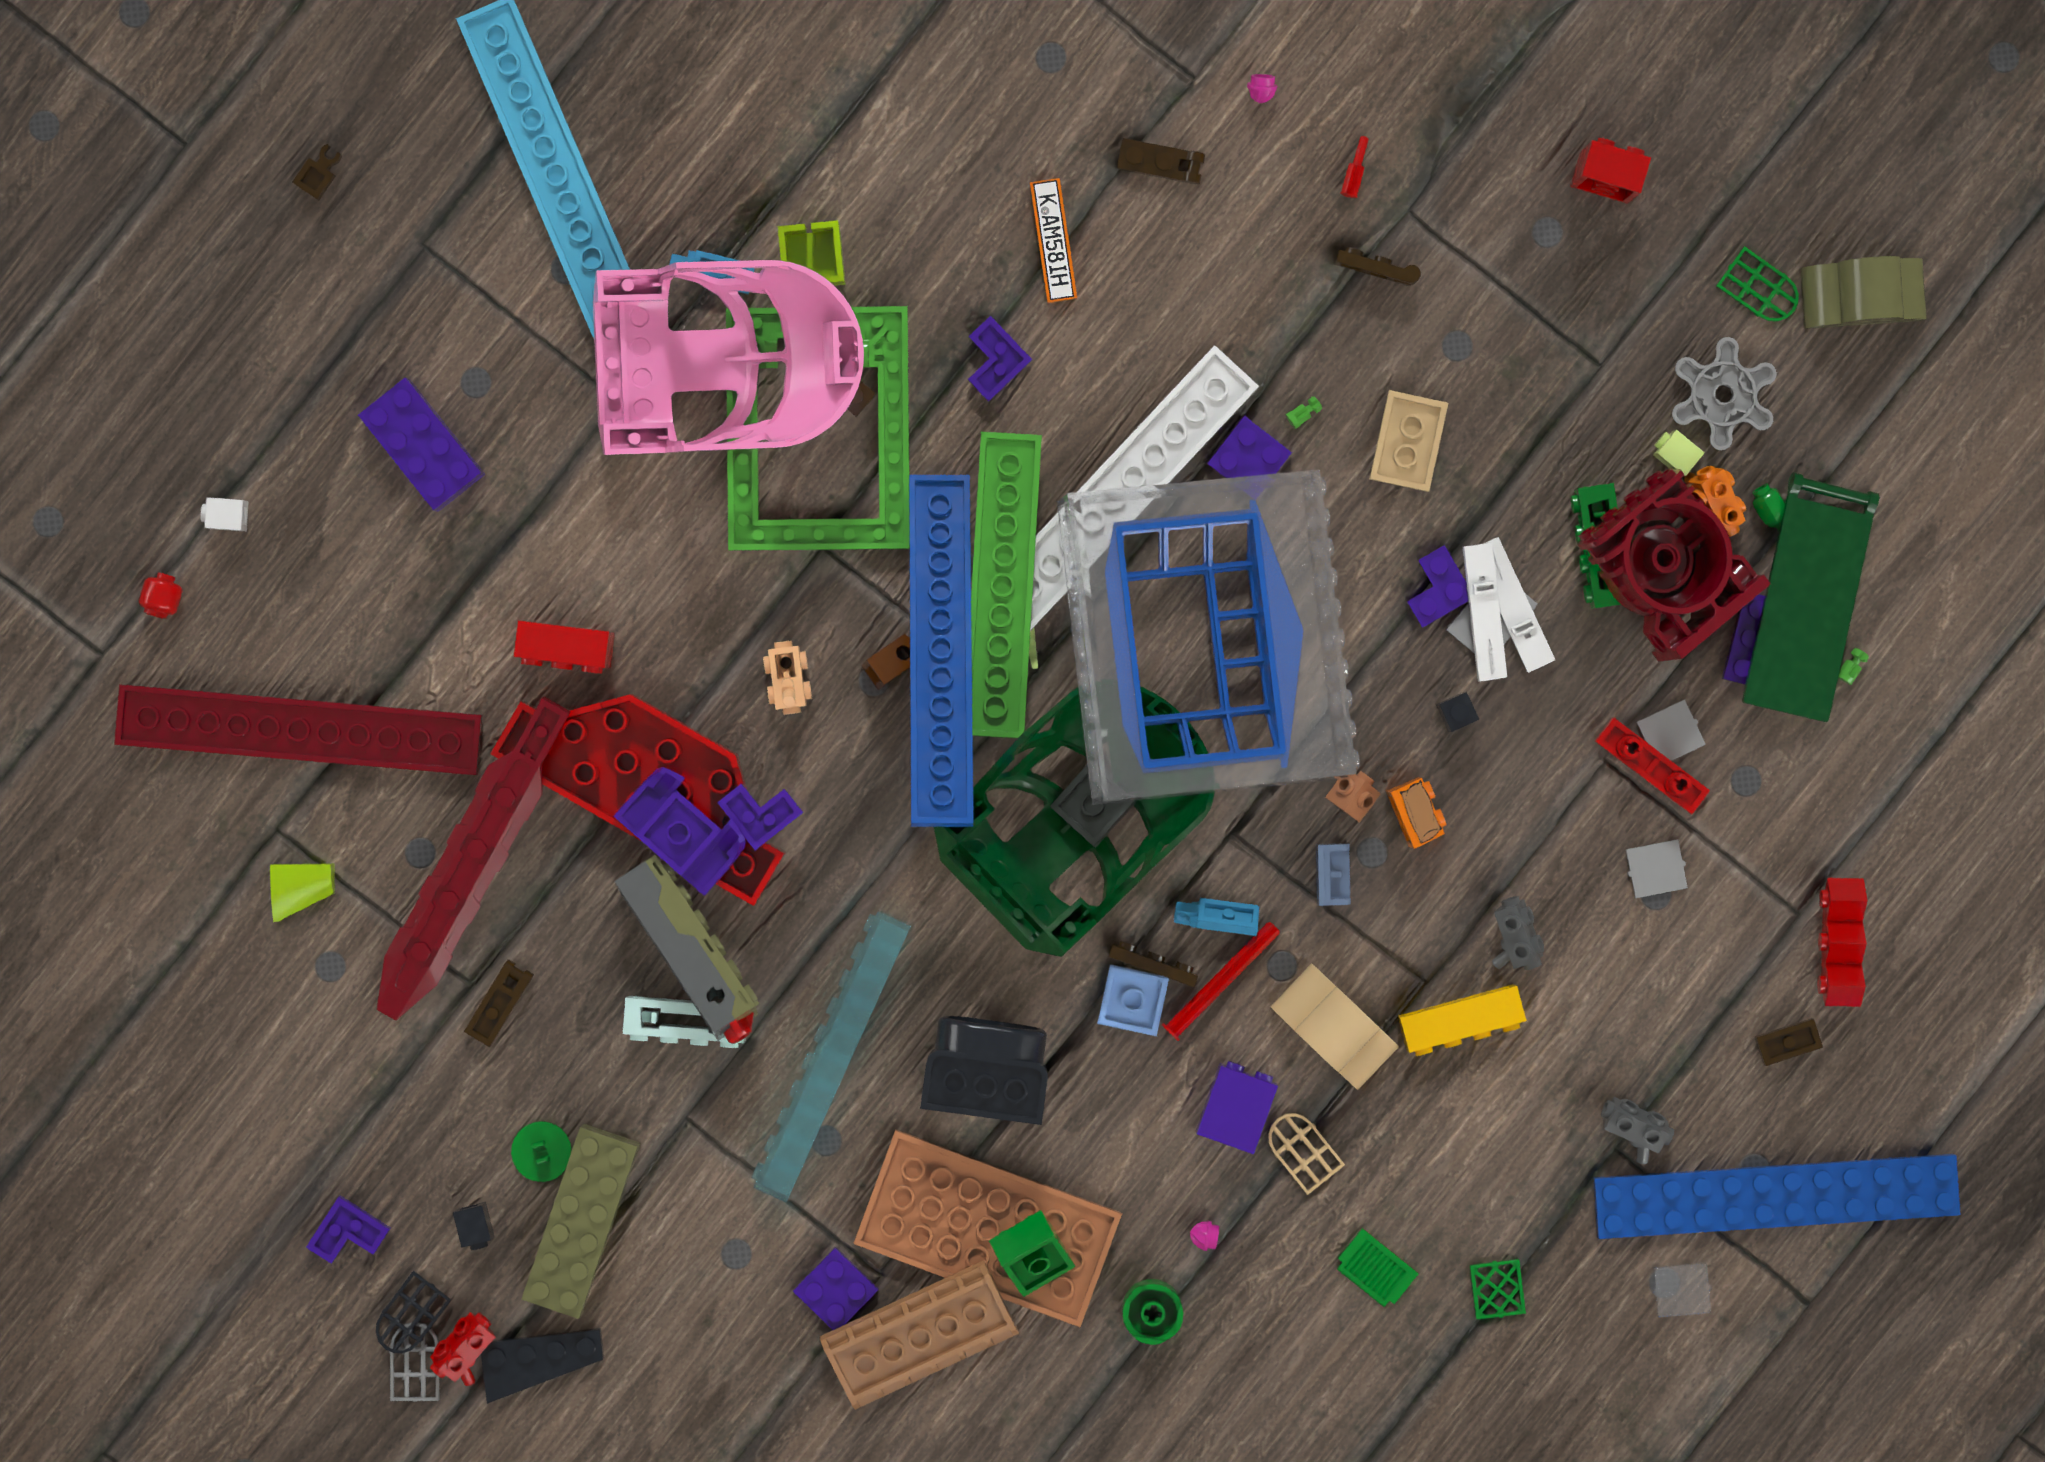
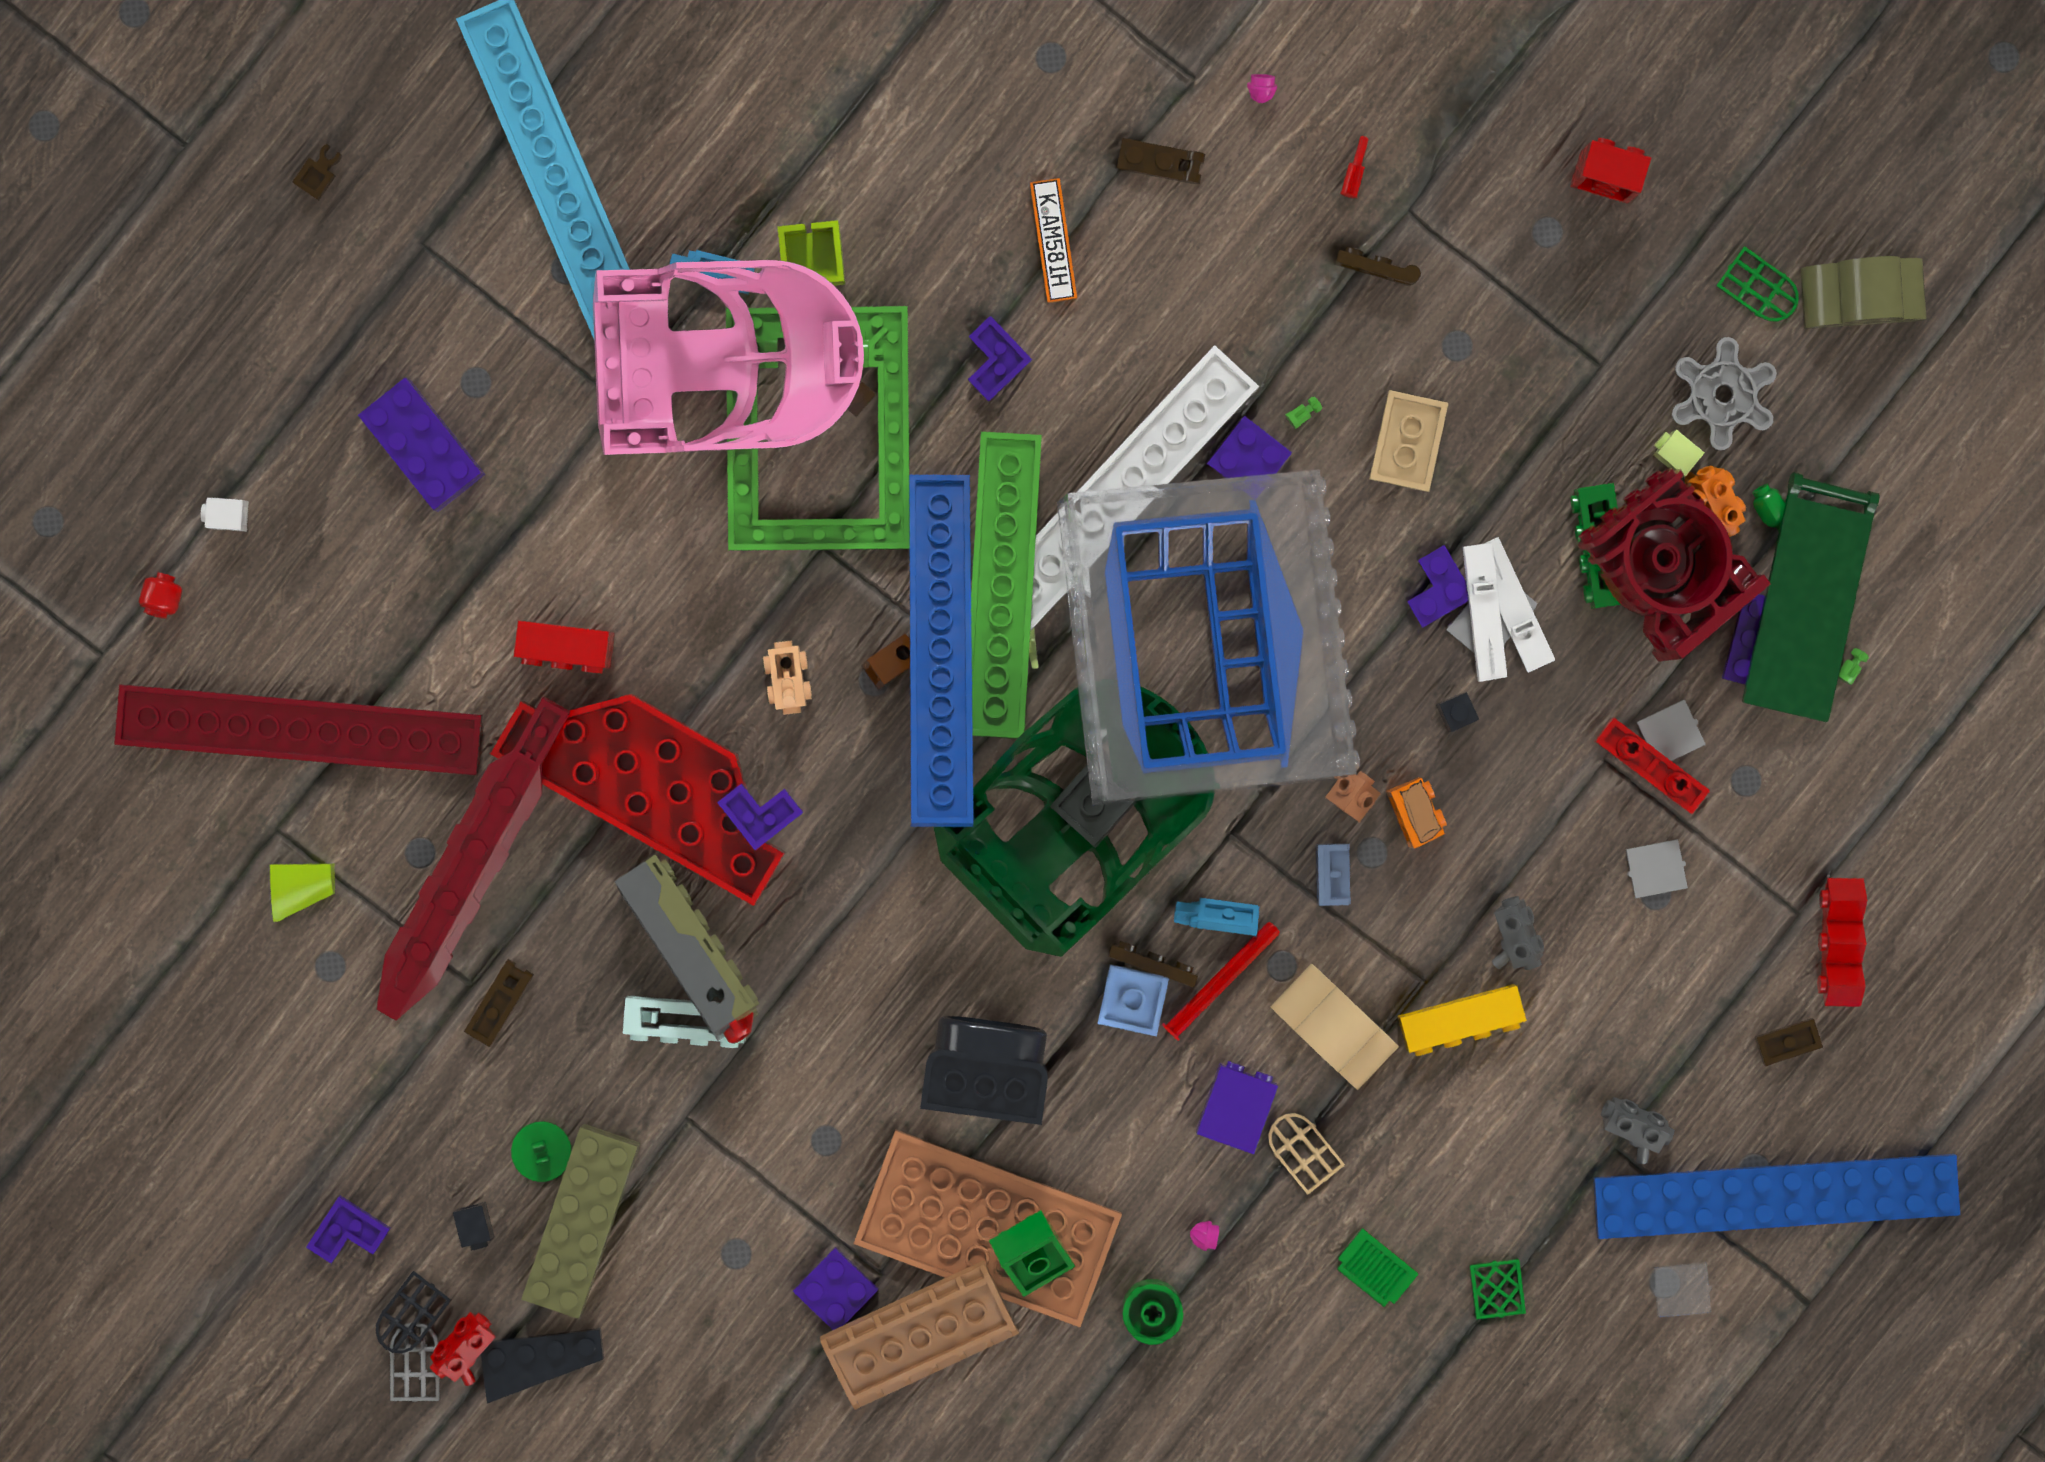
(680, 831): dark purple piece -> none
(832, 1055): clear light blue brick -> none

